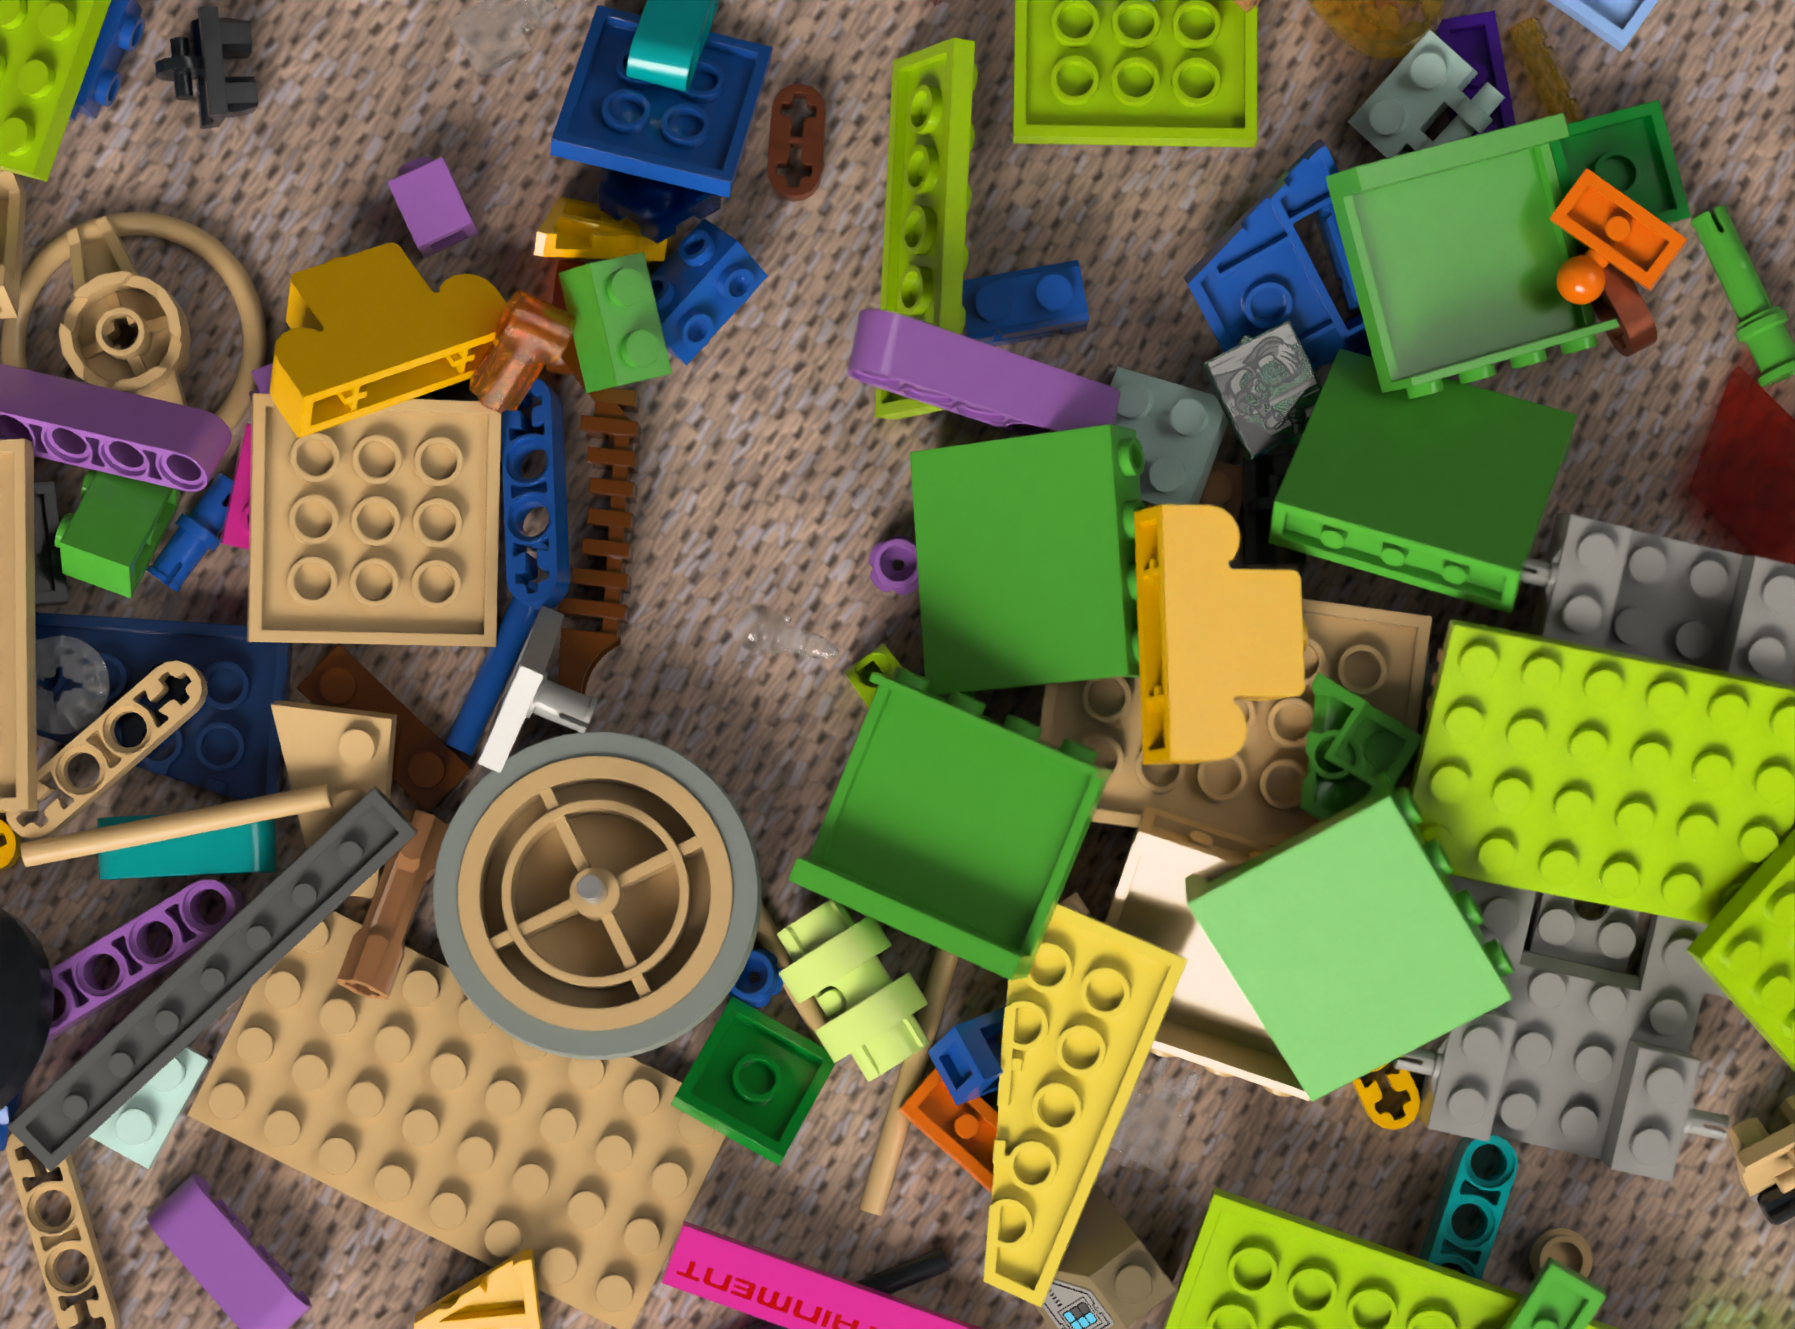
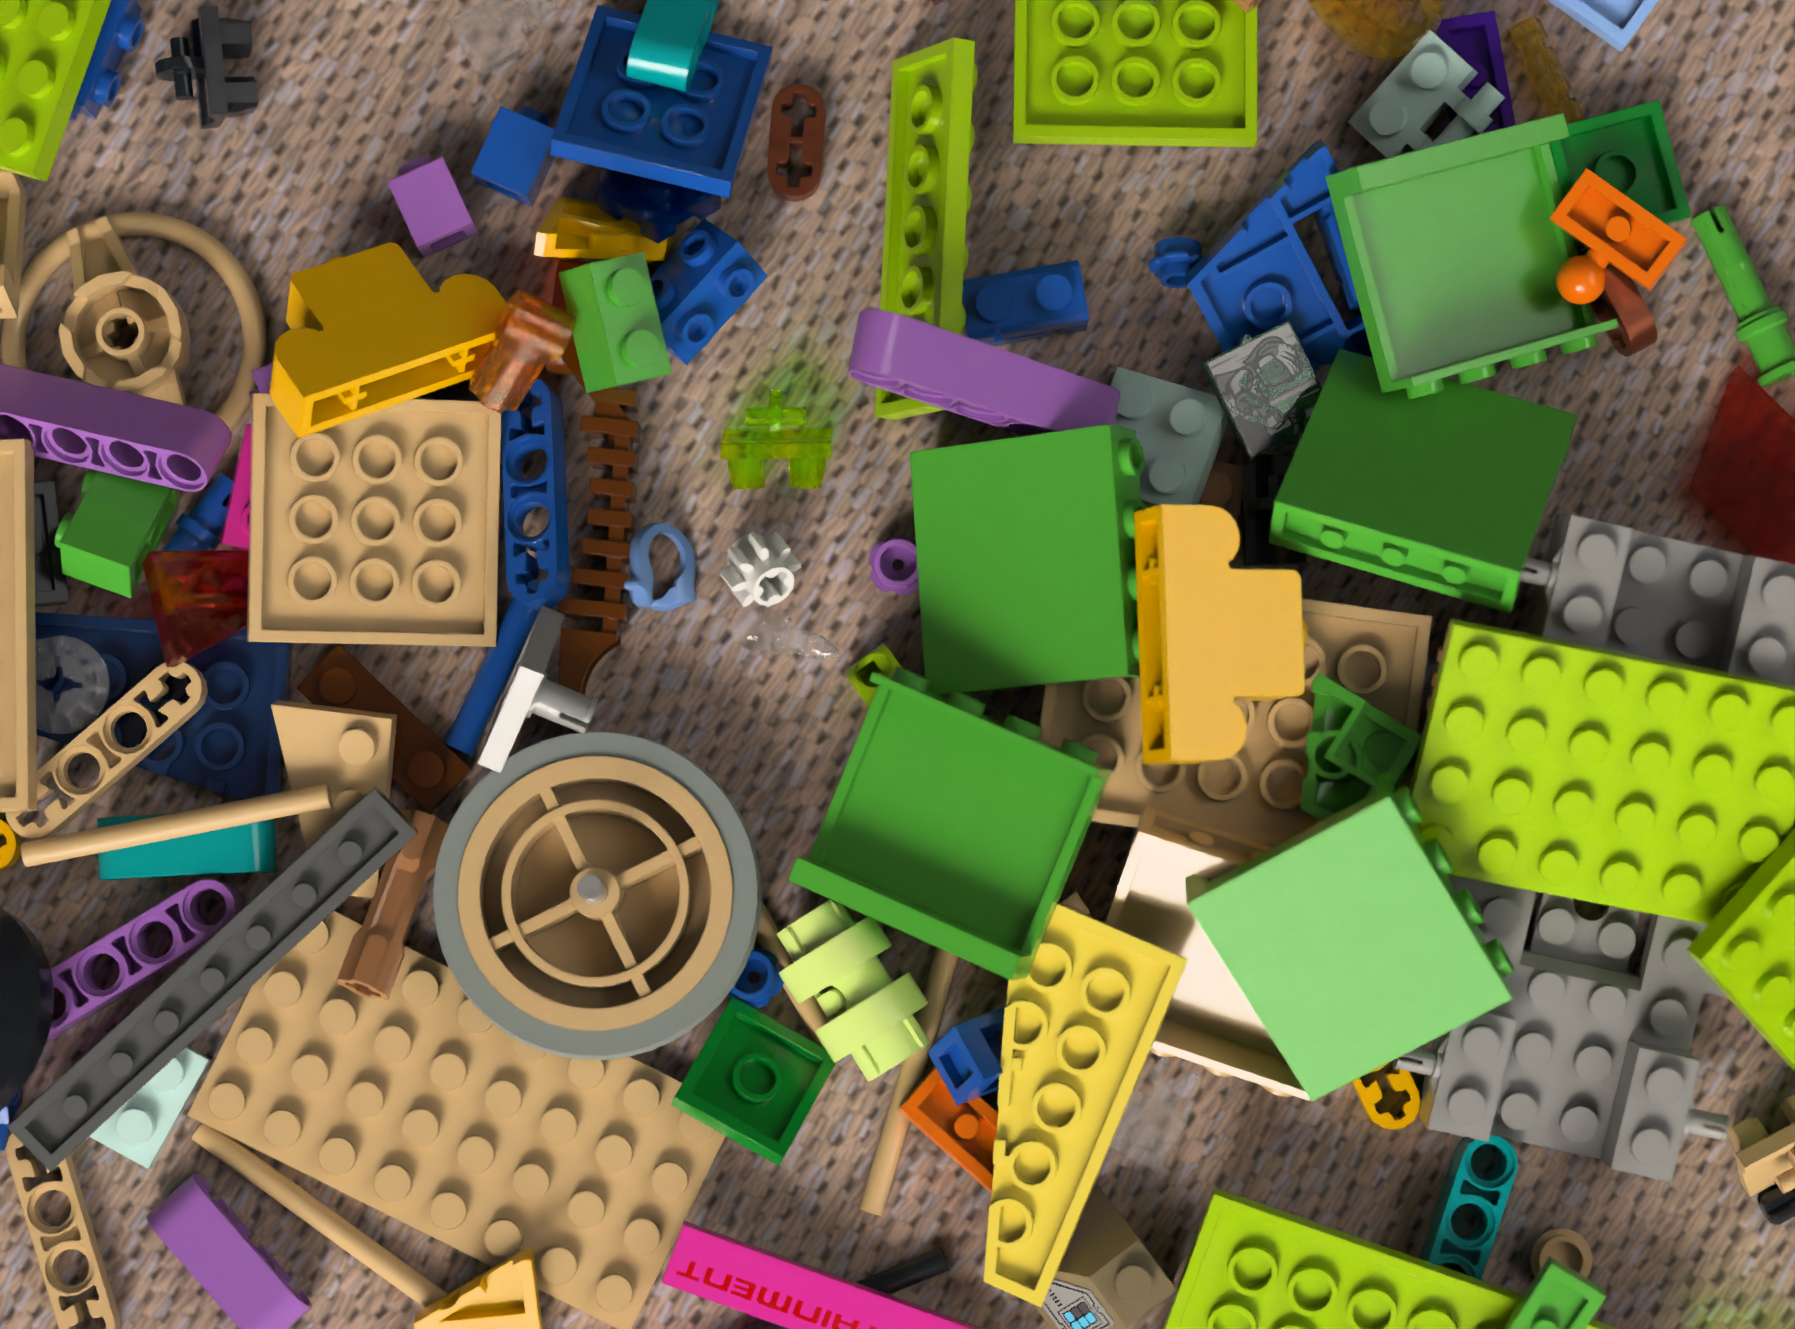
(196, 598): none -> clear red wing
(318, 1215): none -> tan piece
(516, 154): none -> blue brick
(641, 579): none -> medium blue piece
(750, 447): none -> clear neon green hips
(760, 569): none -> white gear
(1174, 259): none -> blue plate

